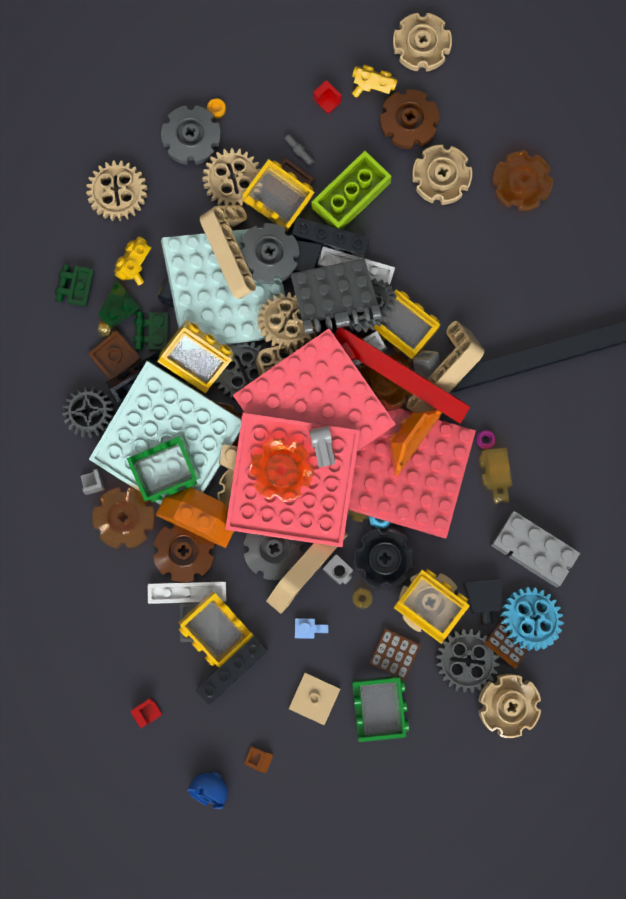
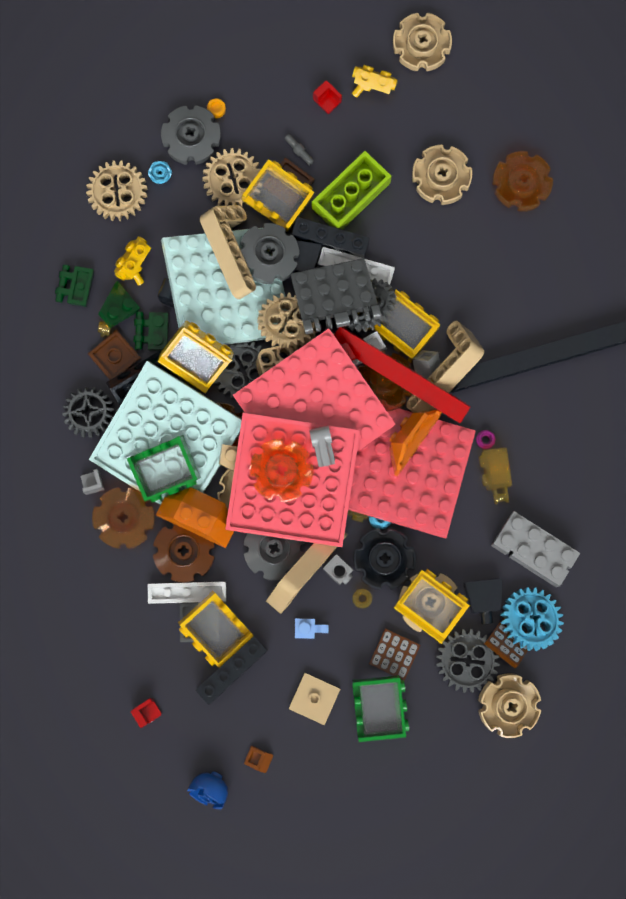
(155, 168): none -> medium azure plate
(404, 132): reddish brown piece -> none

